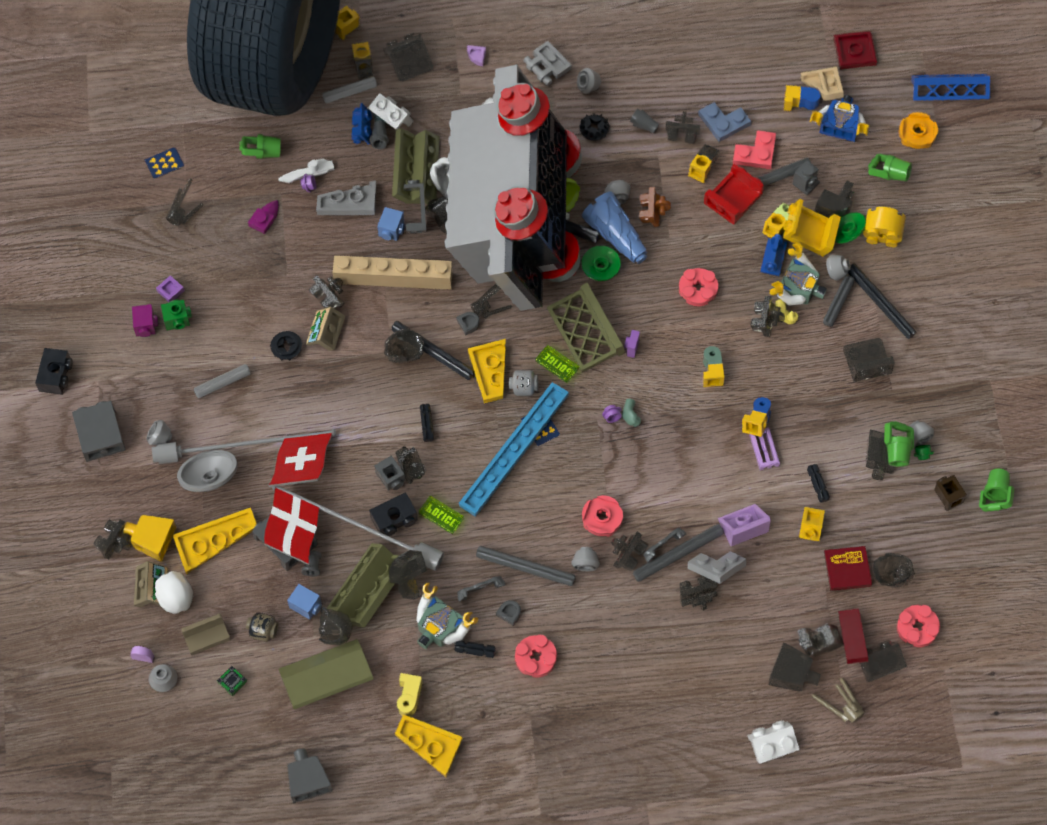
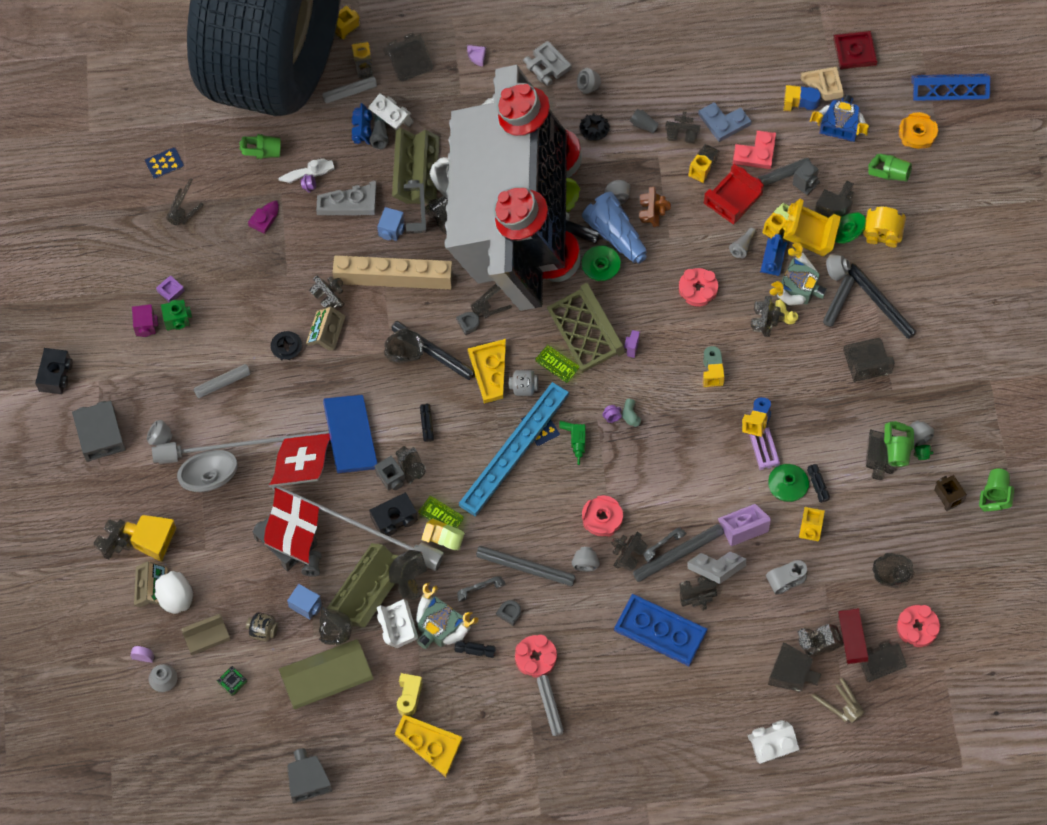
(211, 538): yellow wing -> none
(350, 433): none -> blue tile
(397, 624): none -> white bracket
(443, 534): none -> leg
(550, 705): none -> light grey axle
(577, 437): none -> green piece
(660, 630): none -> blue tile
(740, 246): none -> light grey cone
(785, 578): none -> light grey piece
(786, 490): none -> green dish
(847, 568): dark red tile -> none

